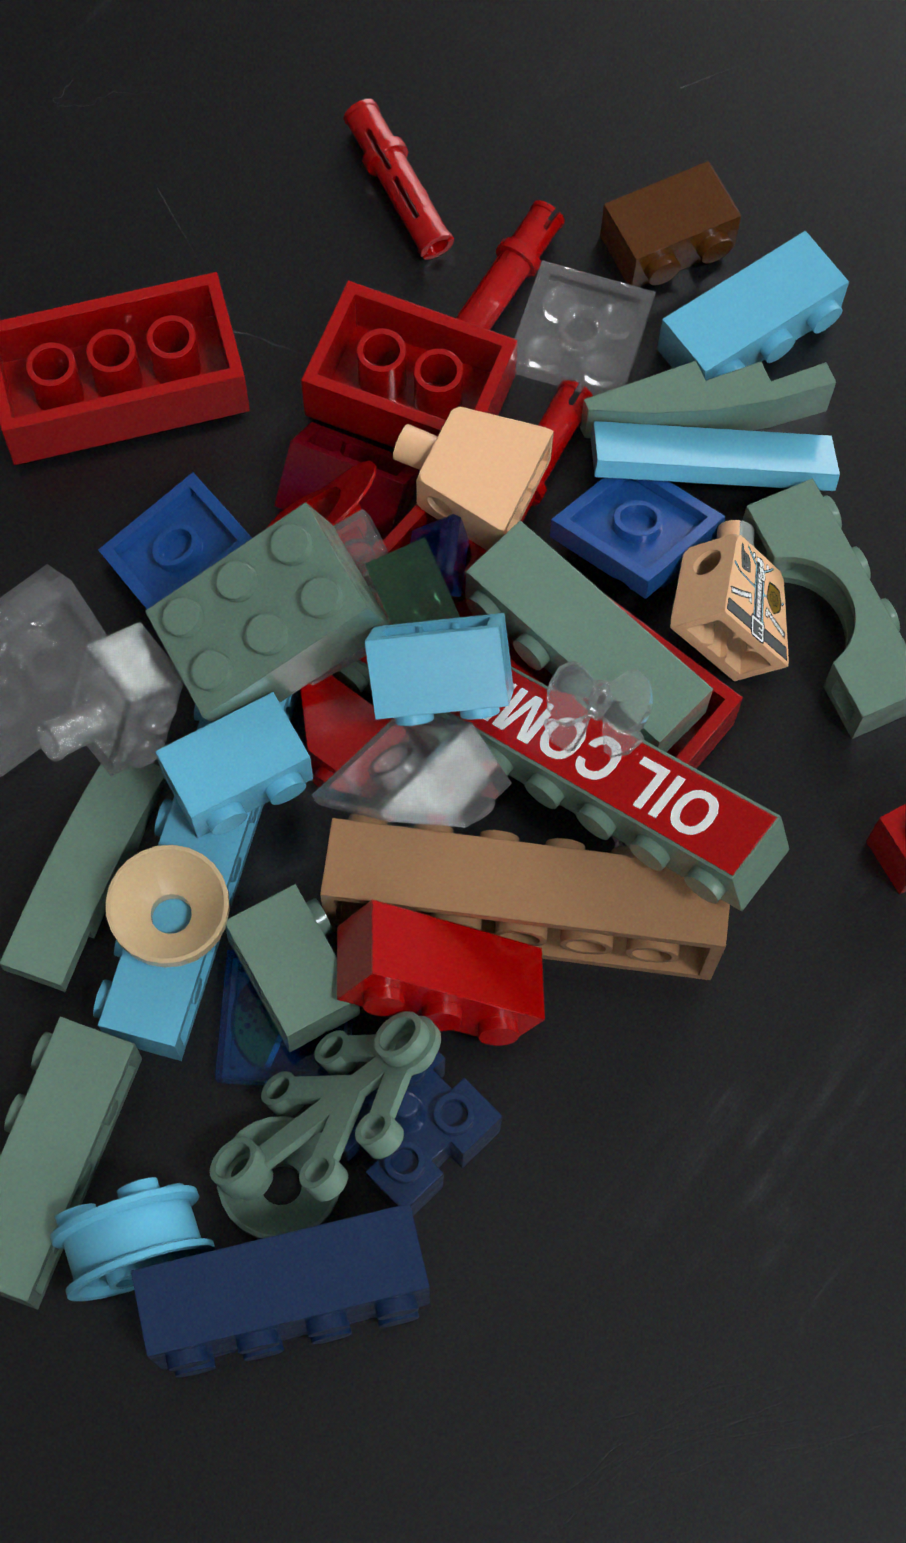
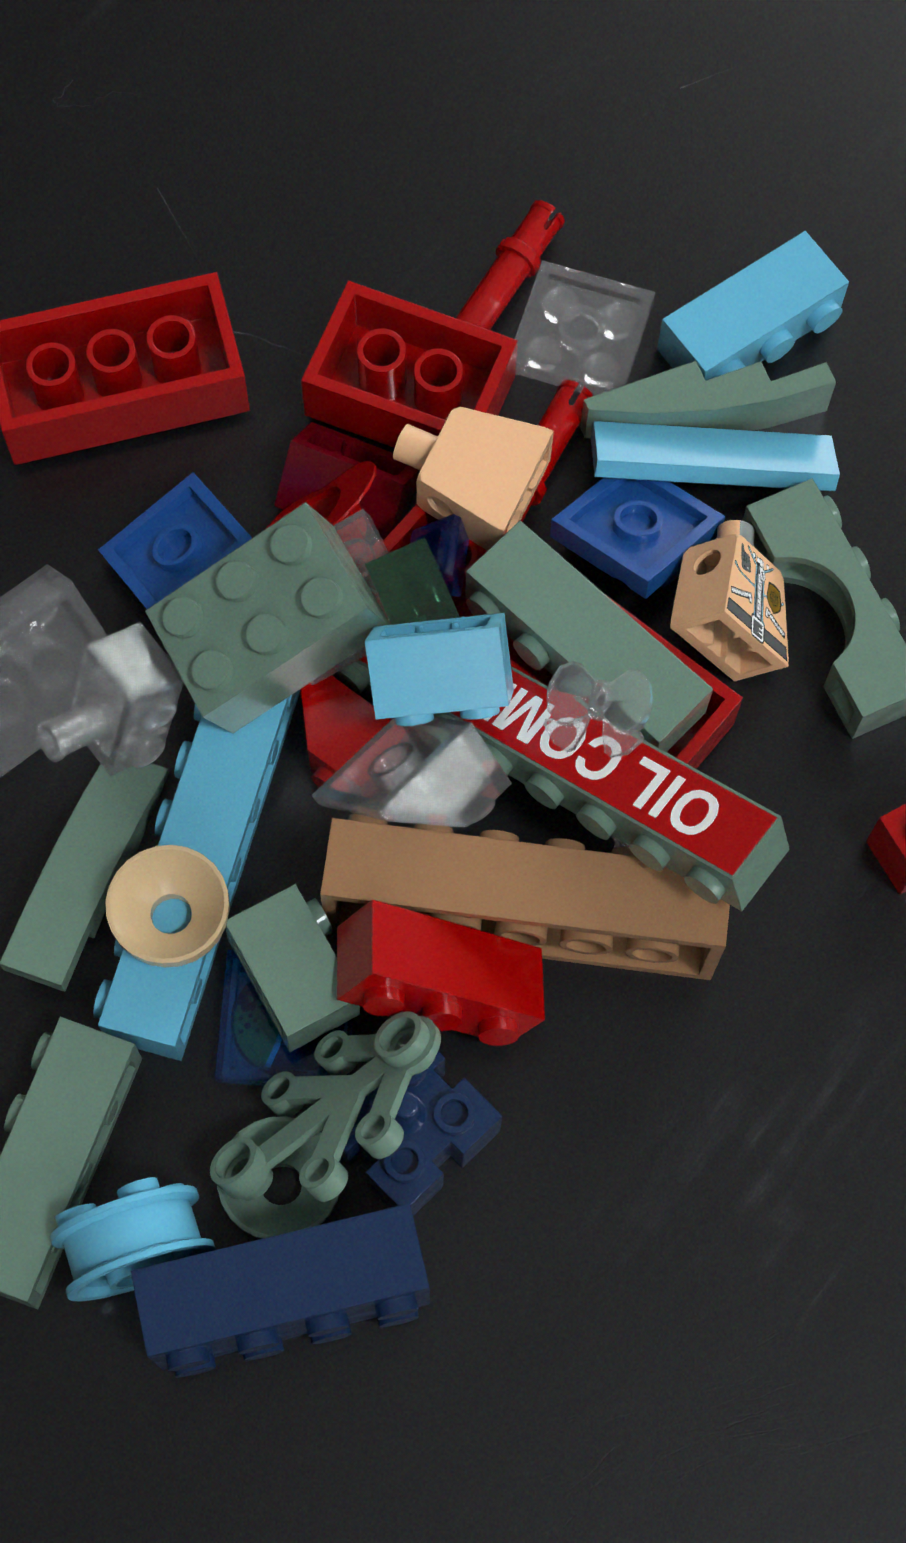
(236, 766): medium azure brick -> none
(375, 141): red pin -> none
(670, 226): reddish brown brick -> none

